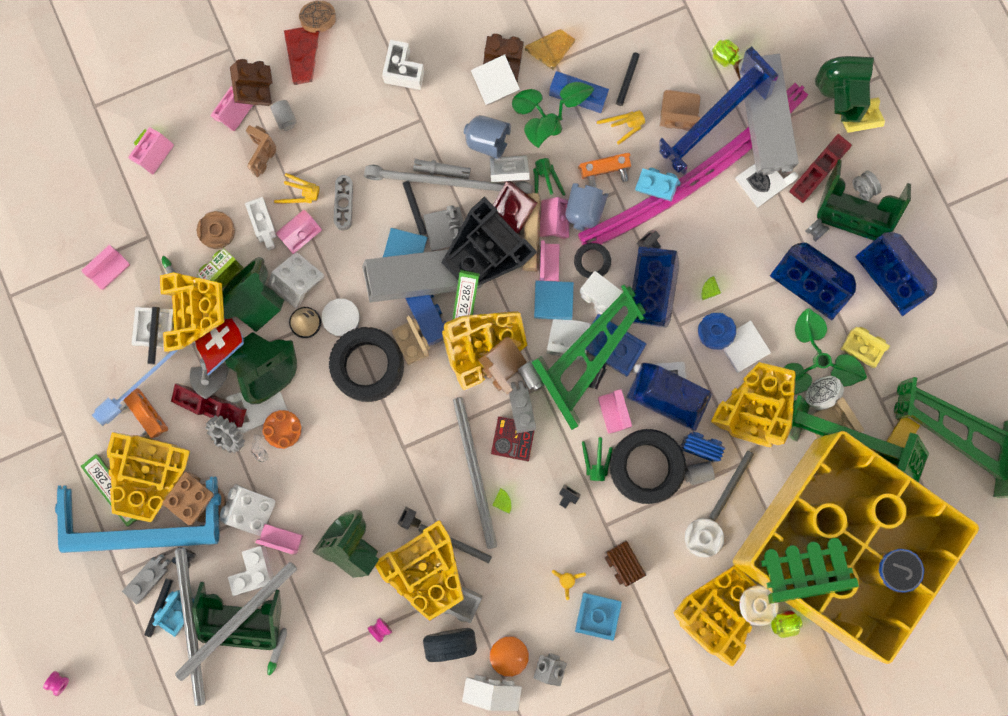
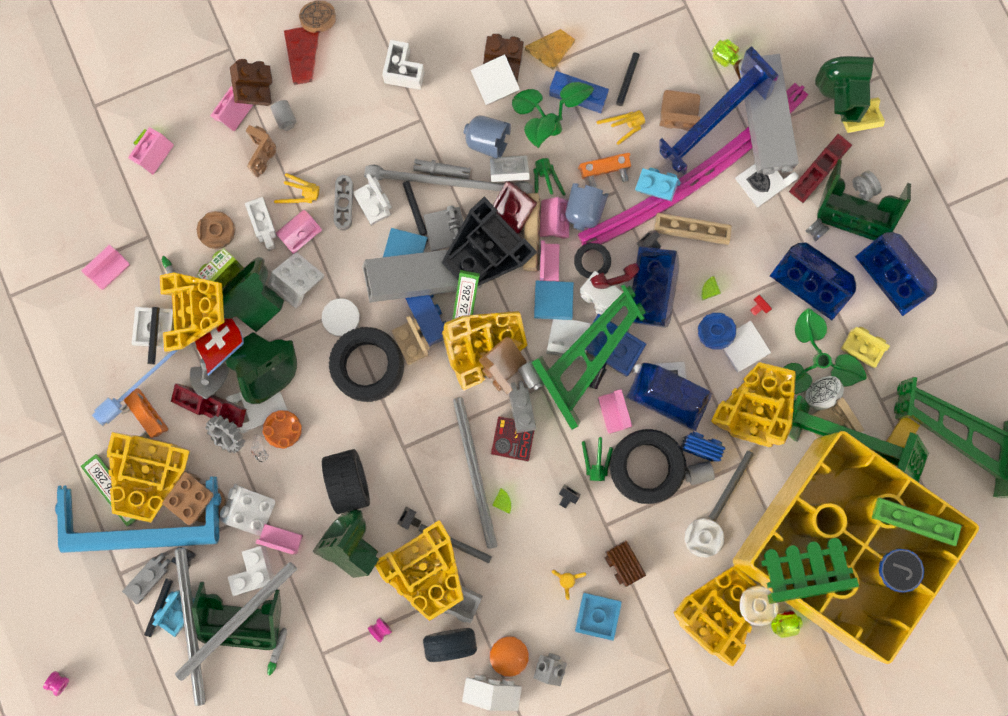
(305, 322): tan hat -> none
(345, 481): none -> black tyre
(372, 202): none -> white bracket
(601, 282): none -> dark red bar
(692, 228): none -> tan brick
(761, 305): none -> red tile
(916, 521): none -> bright green tile

